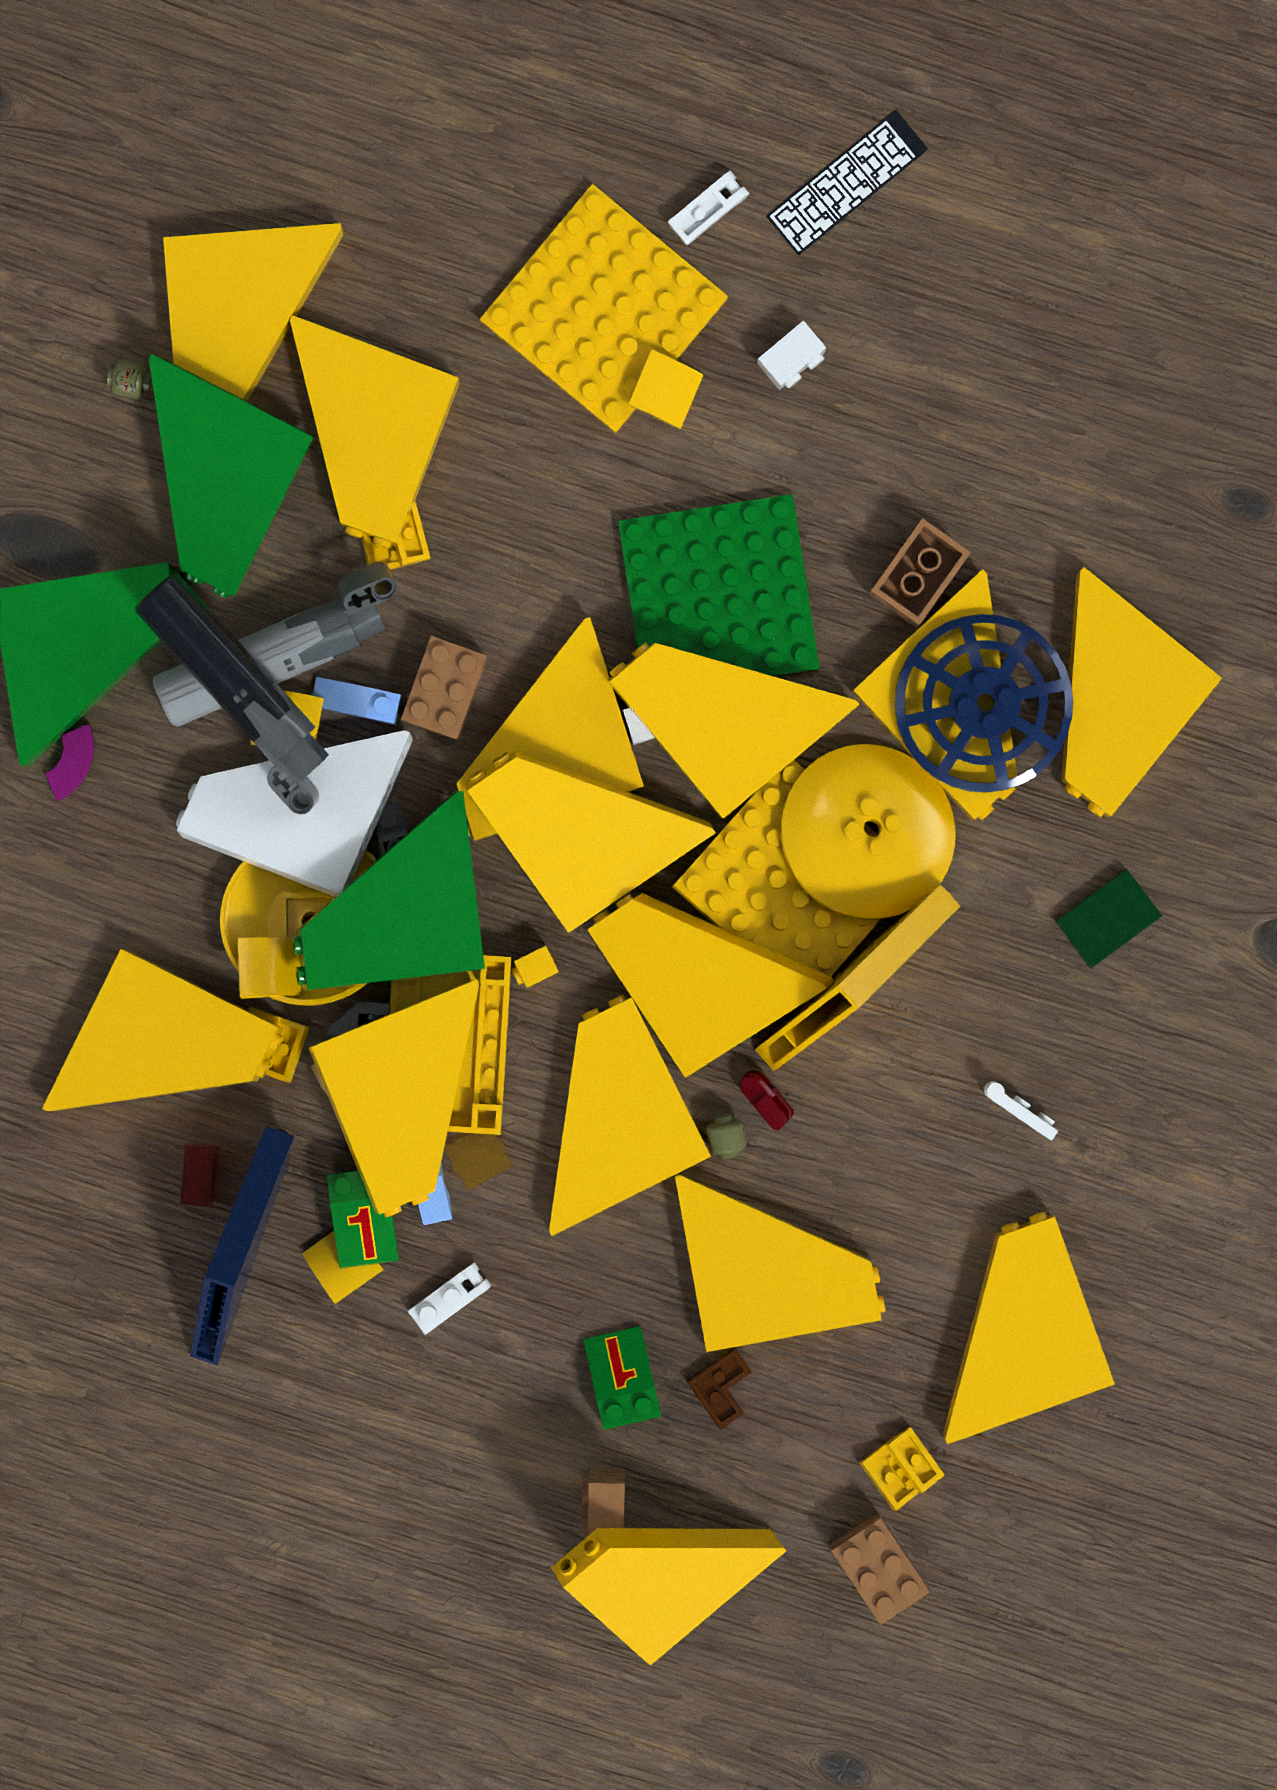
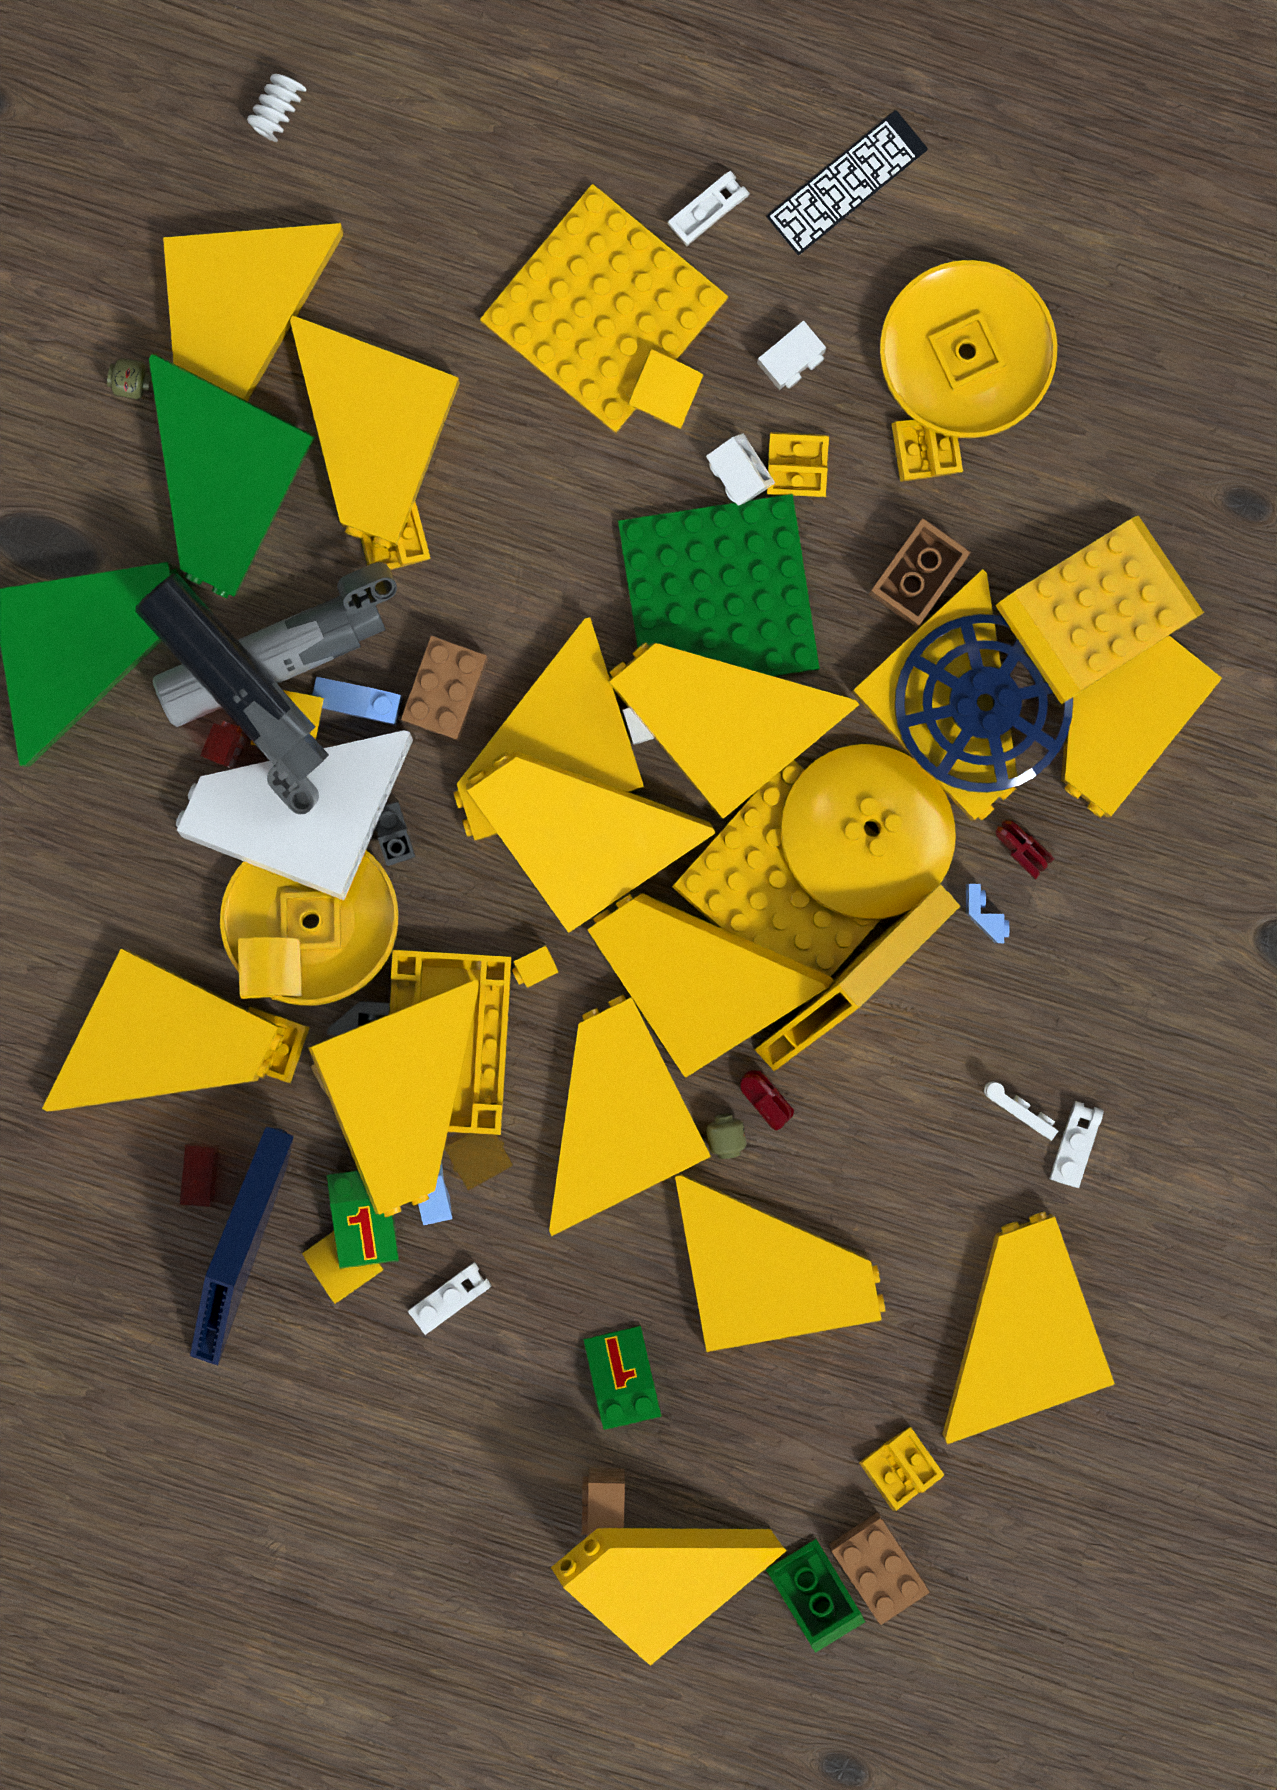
(74, 763): magenta tile -> none
(224, 744): none -> clear red brick
(275, 105): none -> white piece
(401, 915): green slope -> none
(712, 1387): reddish brown tile -> none
(740, 469): none -> white brick
(798, 464): none -> yellow slope
(815, 1595): none -> green slope
(924, 452): none -> yellow slope
(976, 307): none -> yellow dish
(991, 924): none -> light blue slope
(1024, 848): none -> dark red arm
(1076, 1145): none -> white plate
(1099, 609): none -> yellow slope
(1108, 918): dark green tile -> none

